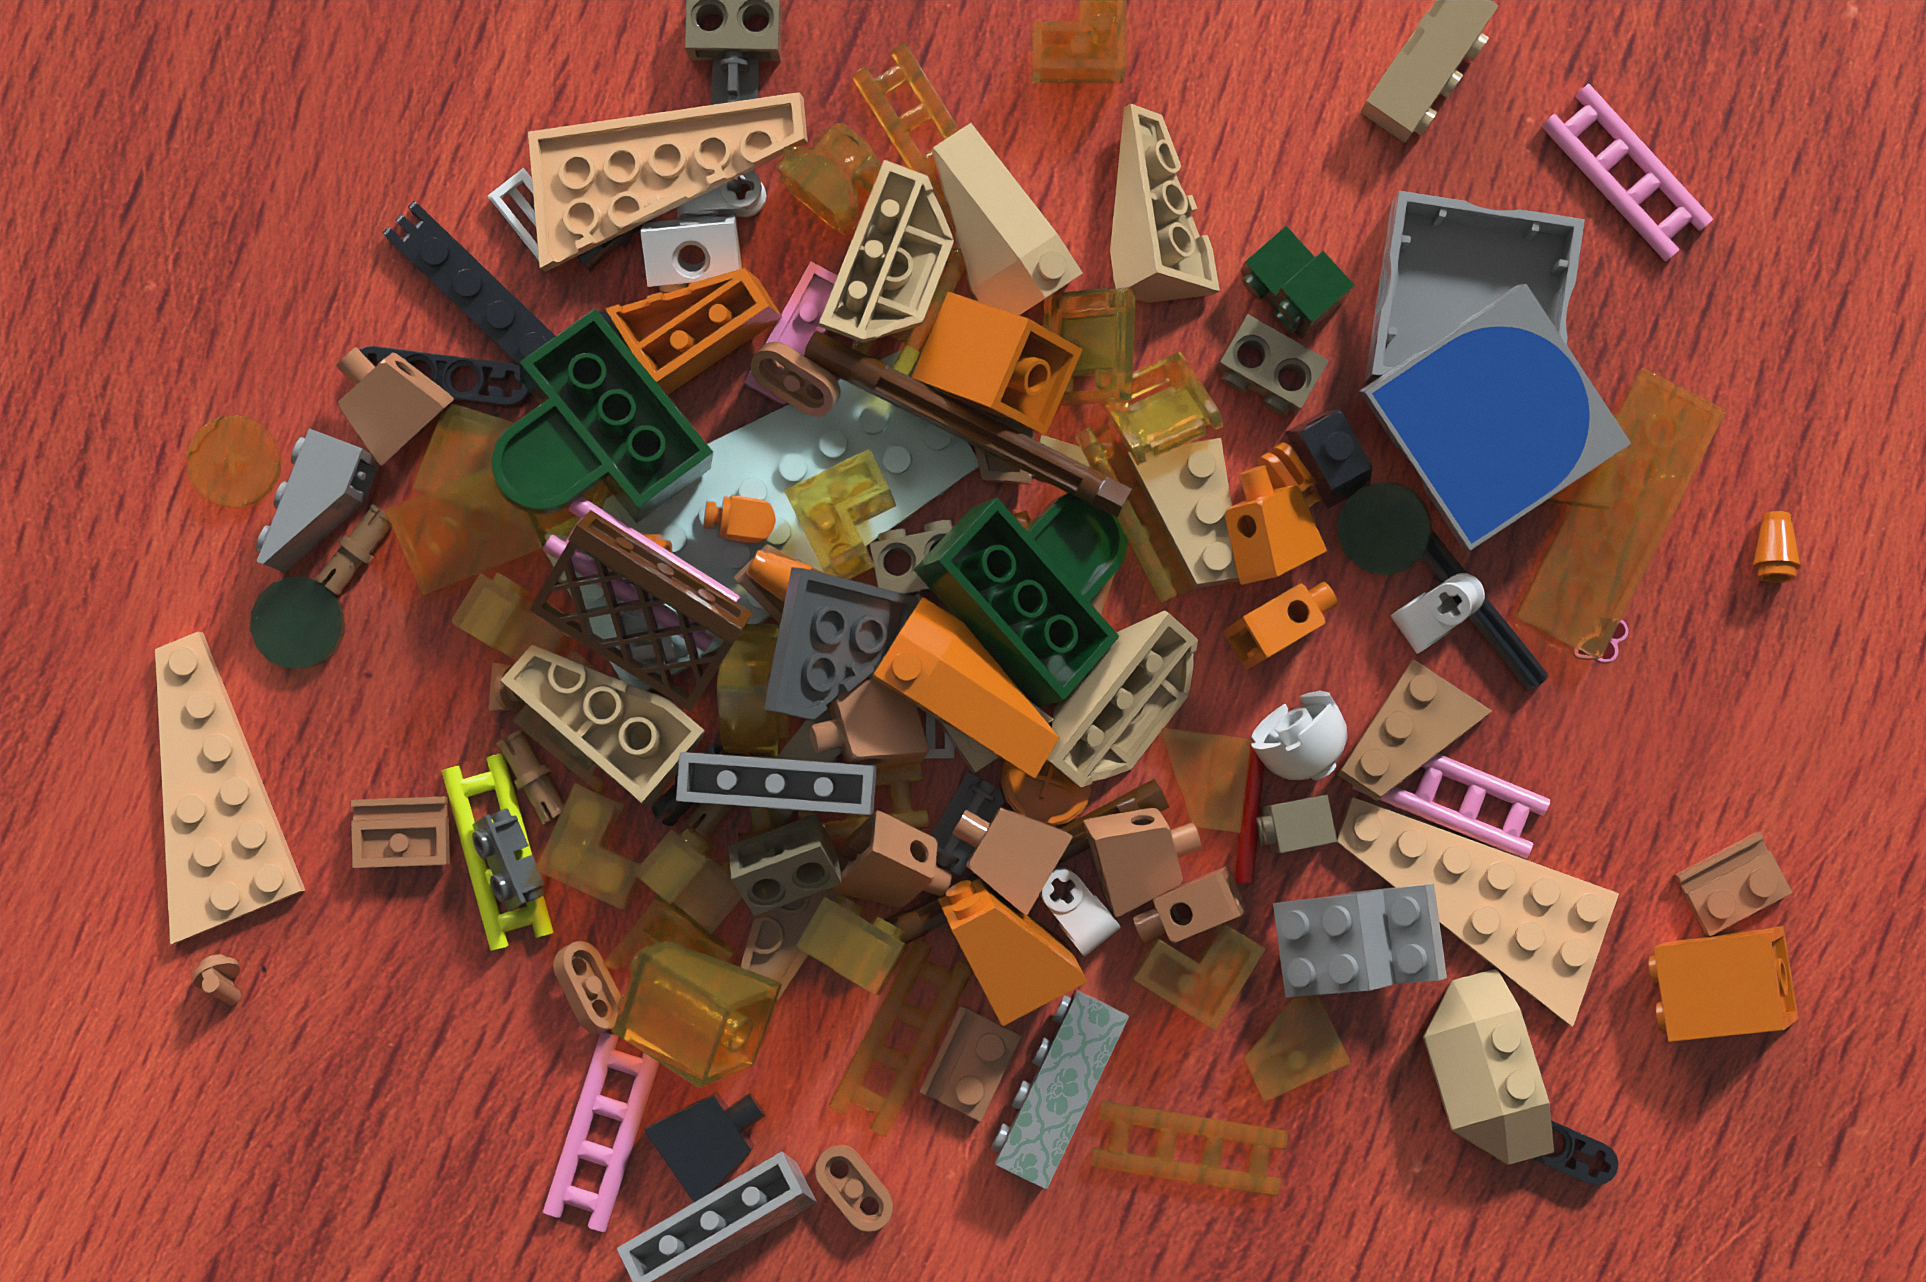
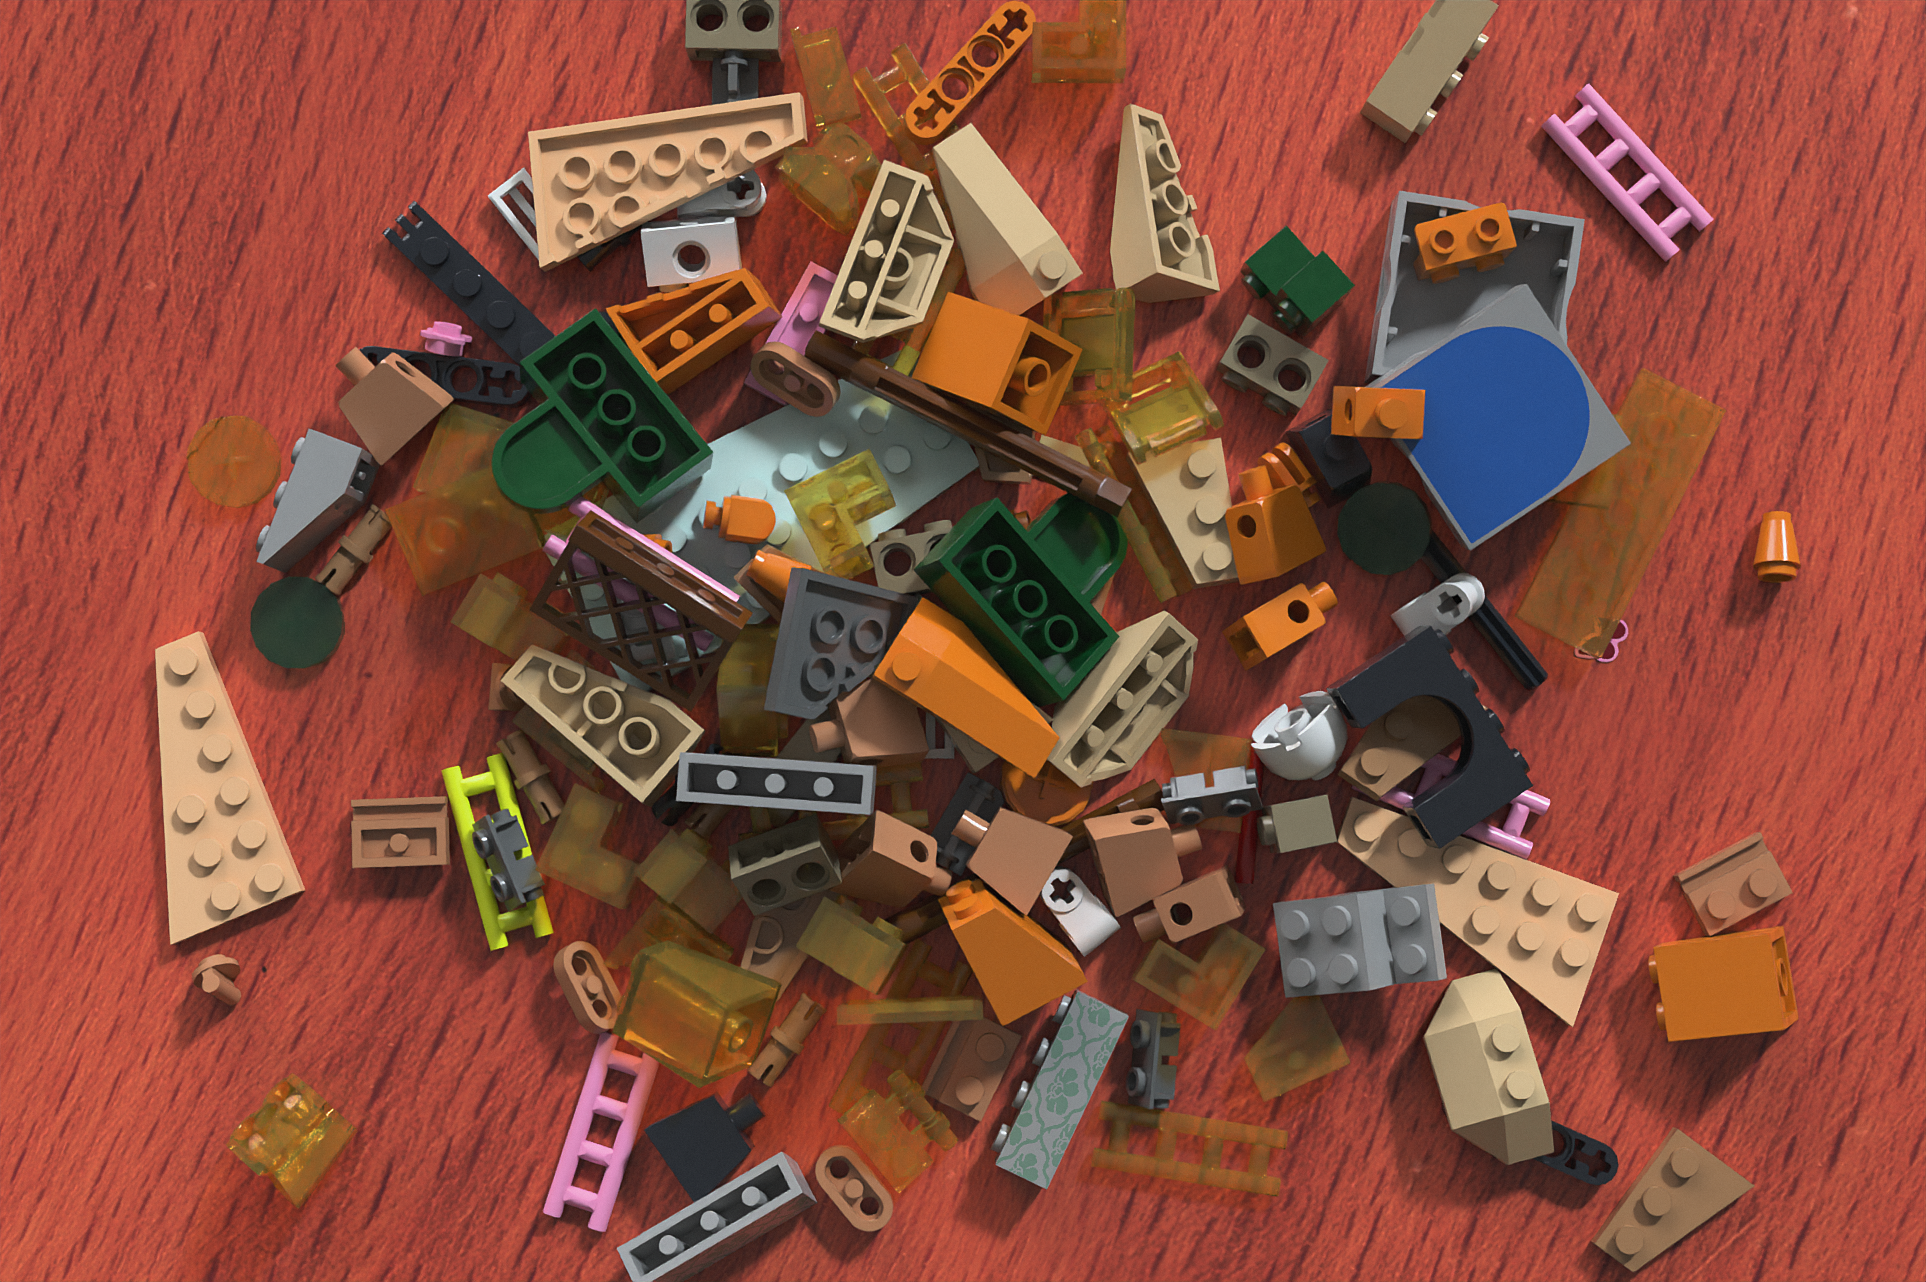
(292, 1139): none -> clear yellow piece
(445, 339): none -> bright pink plate
(787, 1040): none -> medium nougat pin
(826, 77): none -> clear yellow panel
(887, 1141): none -> clear yellow plate
(910, 1010): none -> clear yellow tile
(965, 69): none -> orange beam
(1148, 1080): none -> dark grey hinge
(1190, 802): none -> dark grey hinge
(1378, 412): none -> orange torso
(1463, 241): none -> orange bracket
(1486, 769): none -> black arch
(1668, 1200): none -> medium nougat wing

